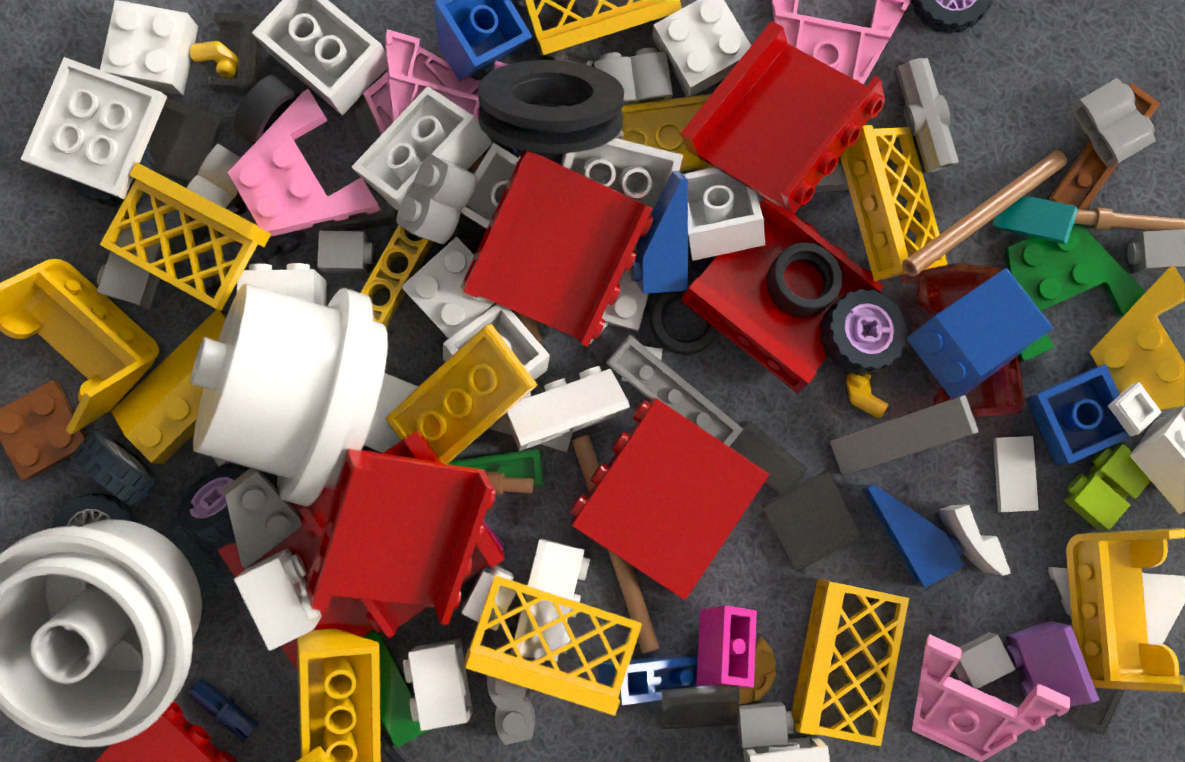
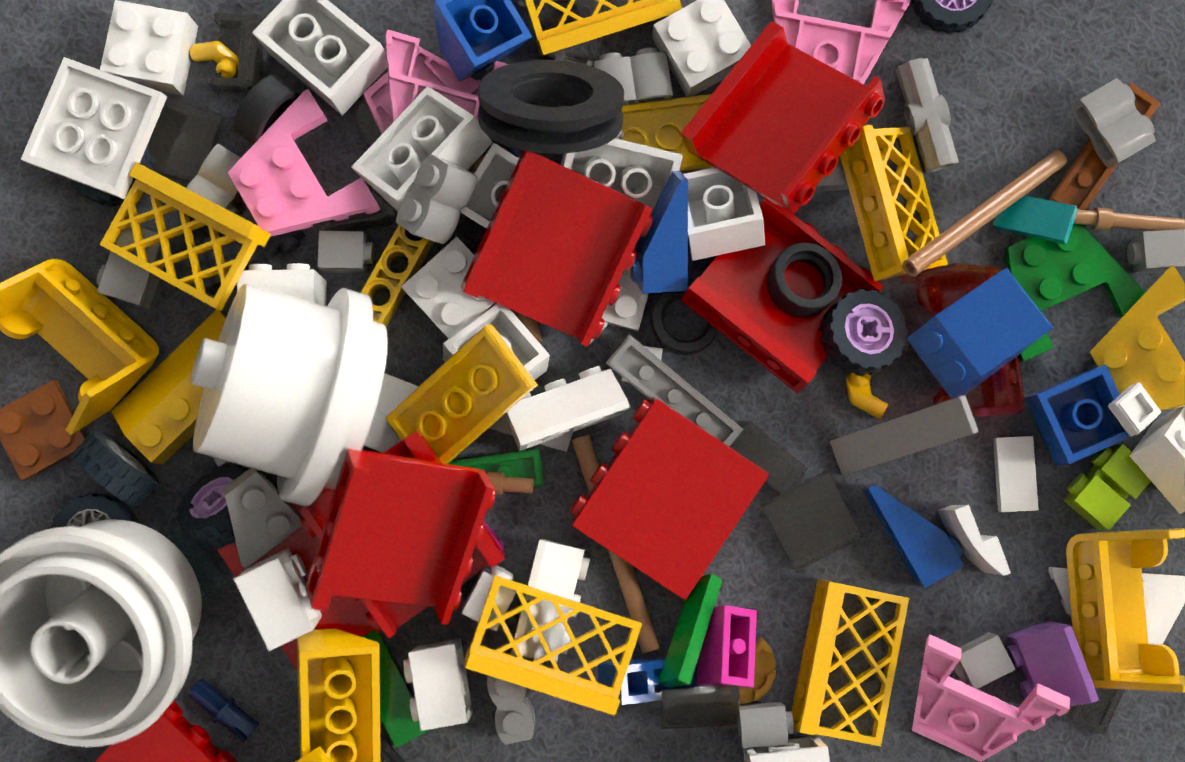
(690, 632): none -> green tile

